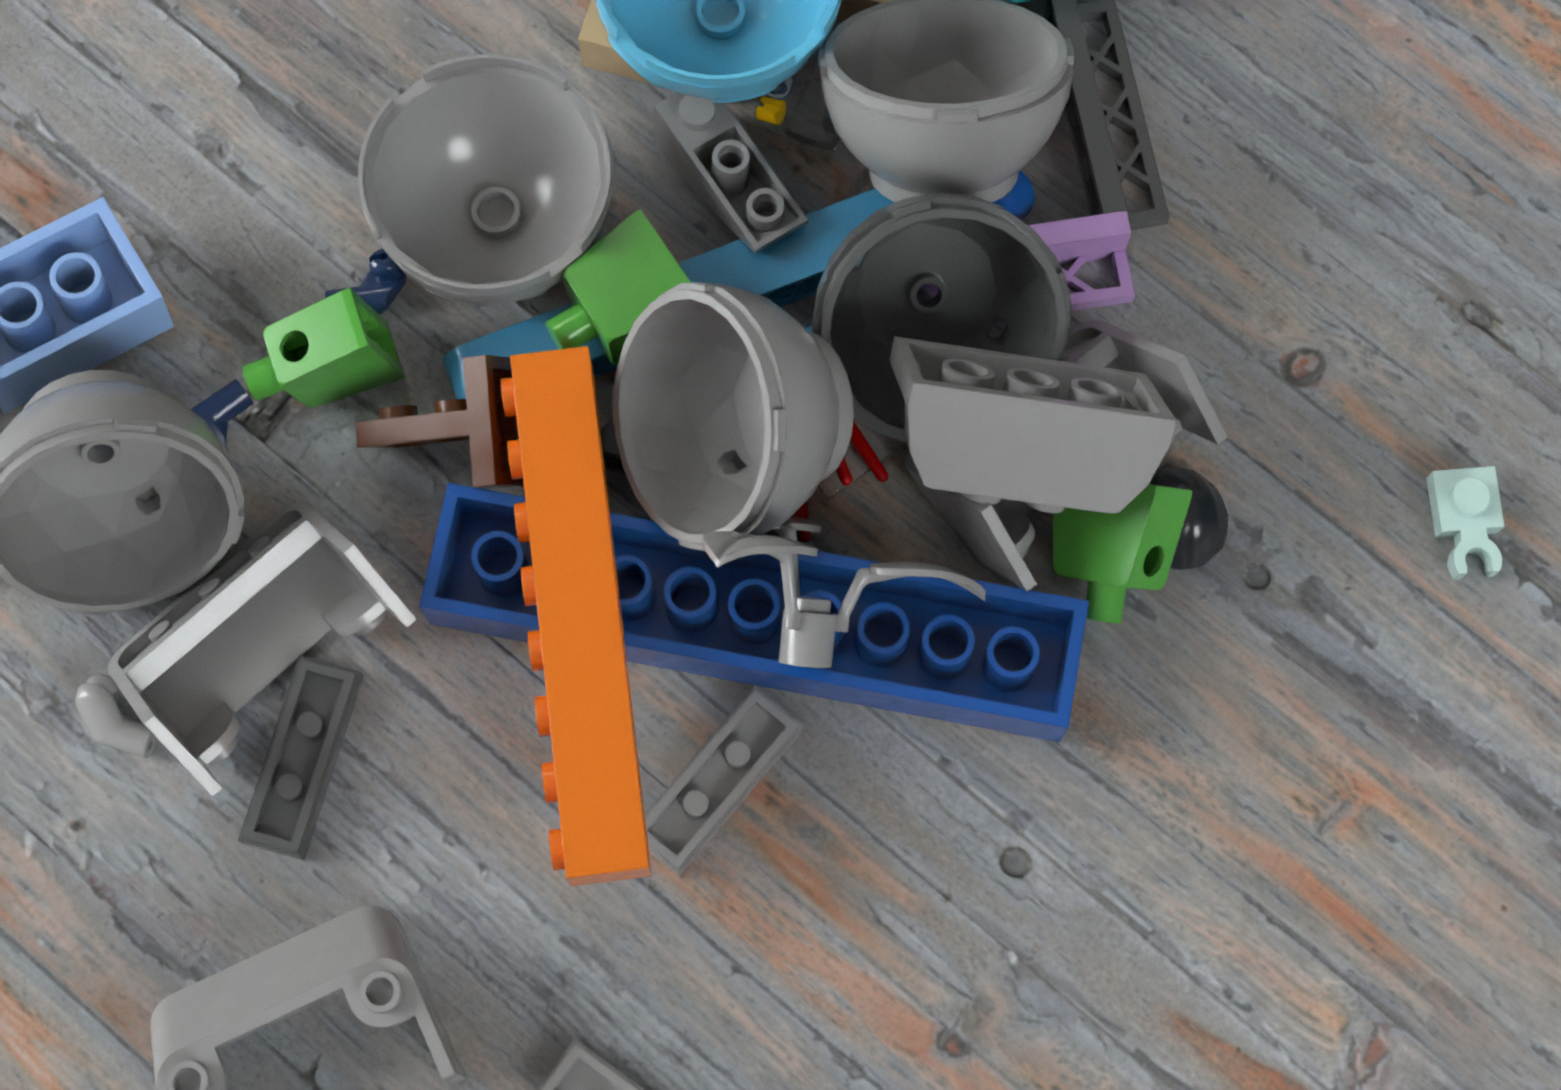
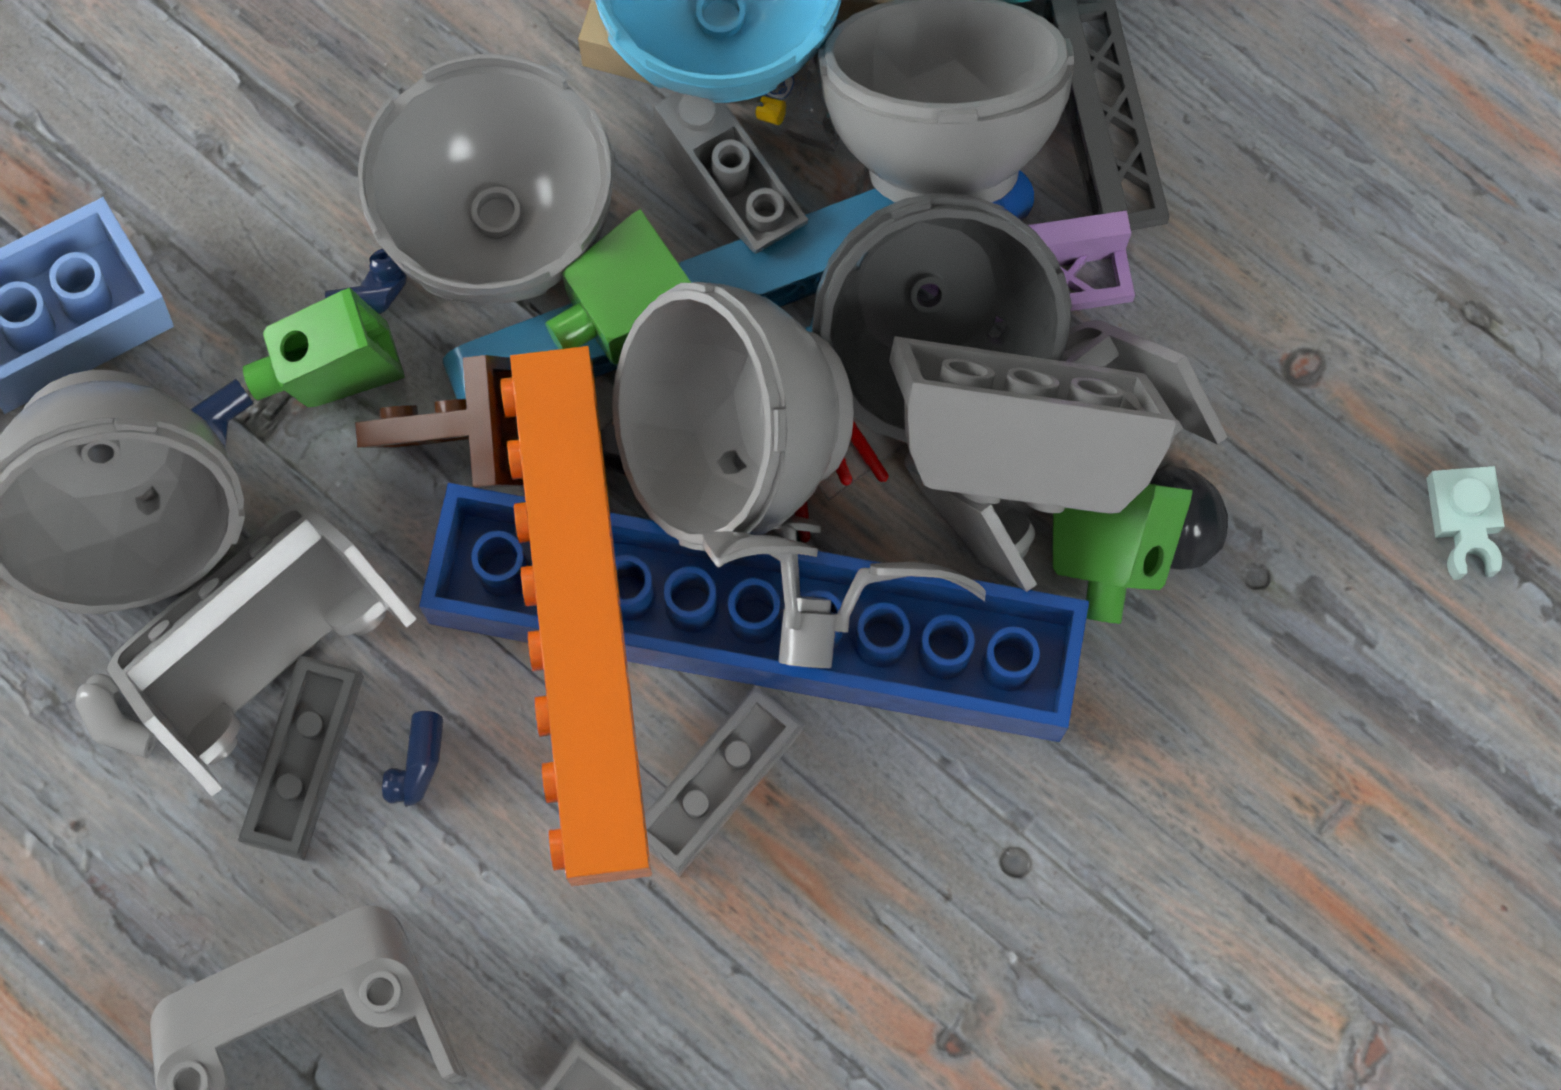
(421, 762): none -> dark blue arm

